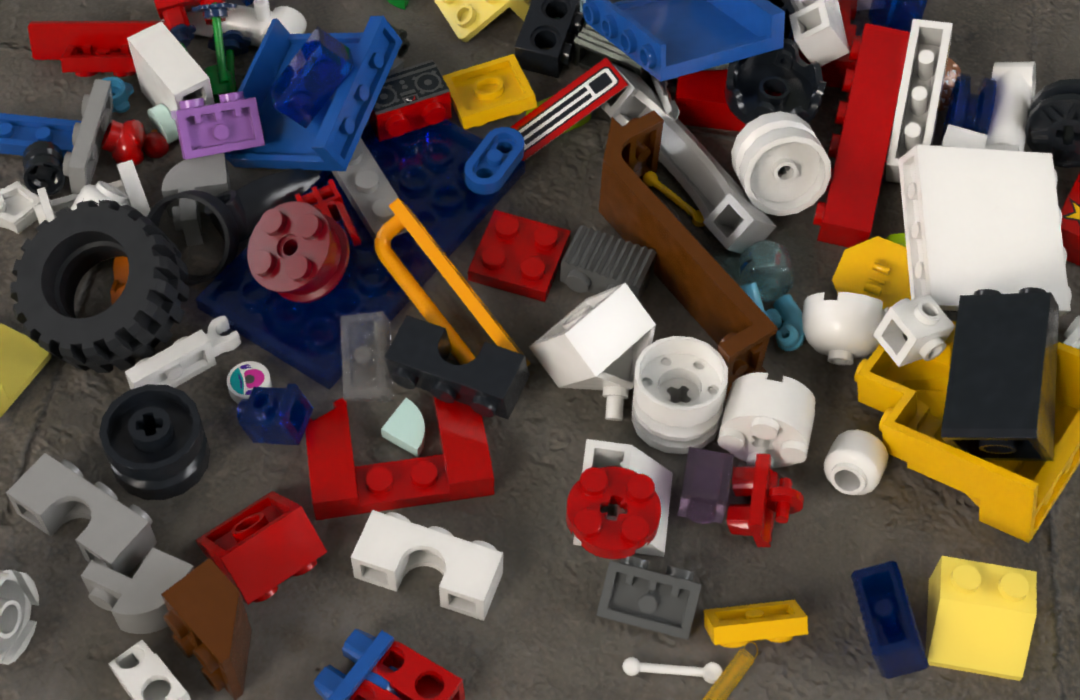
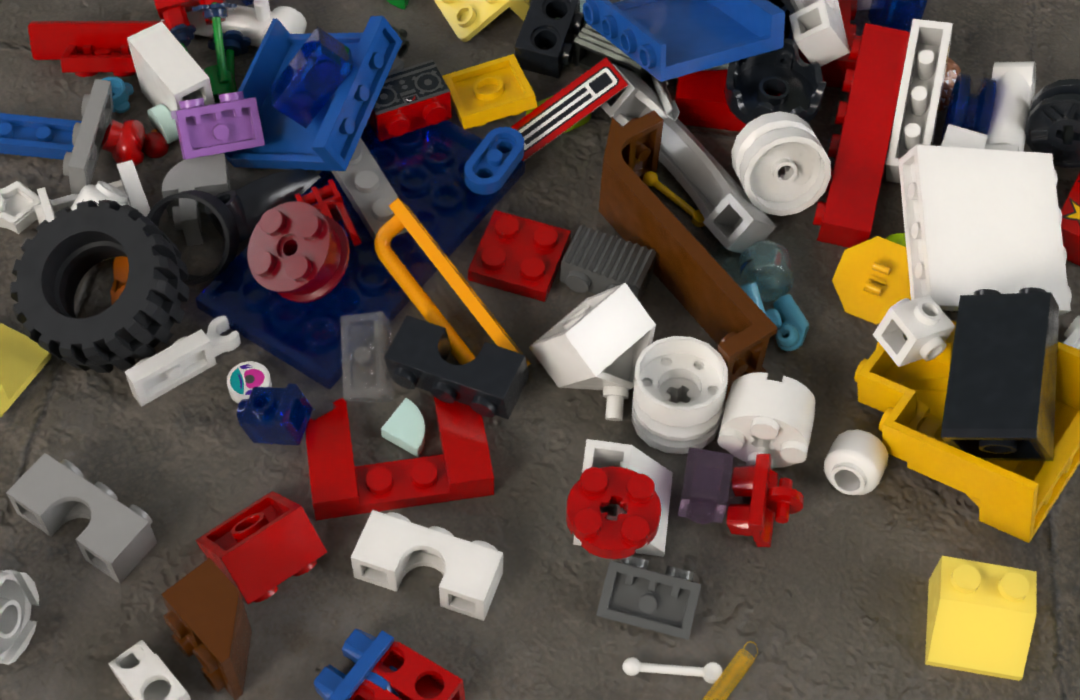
(43, 167): black wheel -> none
(136, 600): light grey brick -> none
(155, 442): black wheel -> none
(752, 622): yellow plate -> none
(842, 326): white cylinder -> none
(889, 620): clear blue brick -> none

